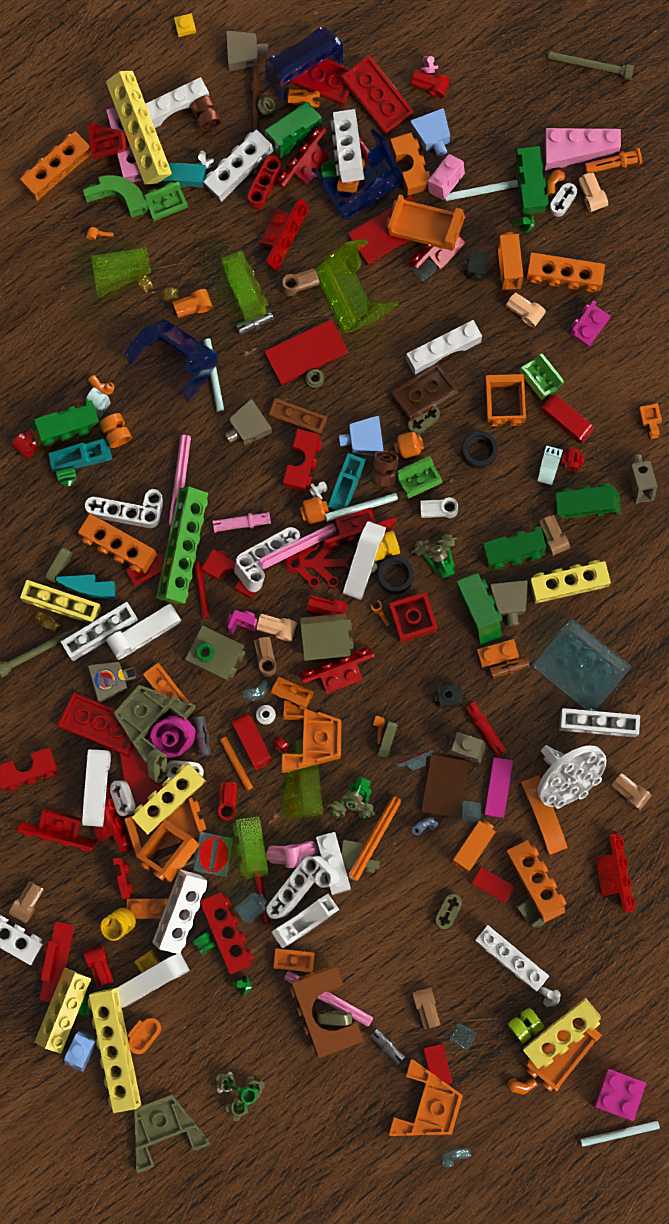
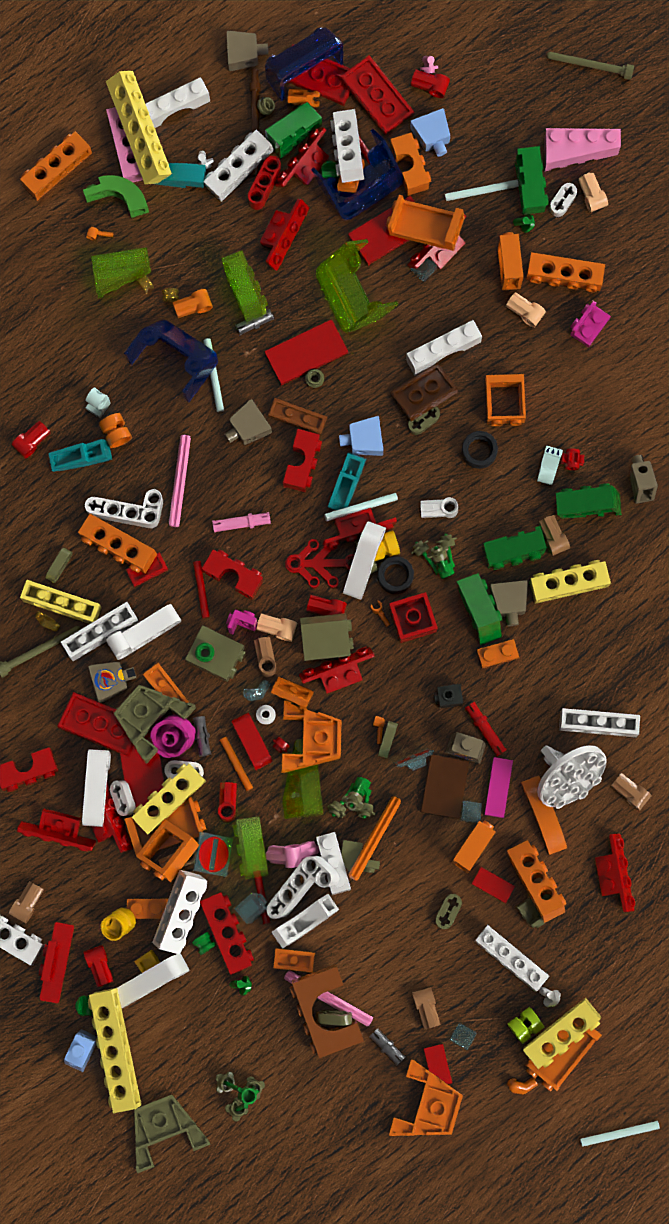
(62, 1010): light yellow brick -> none
(64, 424): green wedge -> none
(66, 476): green plate -> none
(88, 586): teal slope -> none
(105, 141): red wing -> none
(105, 388): orange arm -> none
(126, 887): red wing -> none
(143, 1035): orange bracket -> none
(157, 765): olive beam -> none
(165, 200): bright green bracket -> none
(167, 590): bright green brick -> none
(185, 25): yellow plate -> none
(206, 115): copper wheel -> none
(262, 549): white beam -> none
(297, 546): bright pink axle -> none
(301, 281): medium nougat piece -> none
(314, 510): orange head -> none
(316, 491): white plate -> none
(384, 468): copper wheel -> none
(409, 444): orange head -> none
(418, 477): bright green bracket -> none
(422, 825): sand blue arm -> none
(446, 177): bright pink brick -> none
(455, 1154): clear light blue arm -> none
(477, 265): pearl dark grey brick -> none
(509, 667): dark orange pin -> none
(542, 376): bright green bracket -> none
(554, 177): orange arm -> none
(567, 418): red beam -> none
(582, 666): clear light blue slope -> none
(619, 1094): dark pink brick -> none
(622, 159): orange pin -> none
(650, 417): orange plate -> none

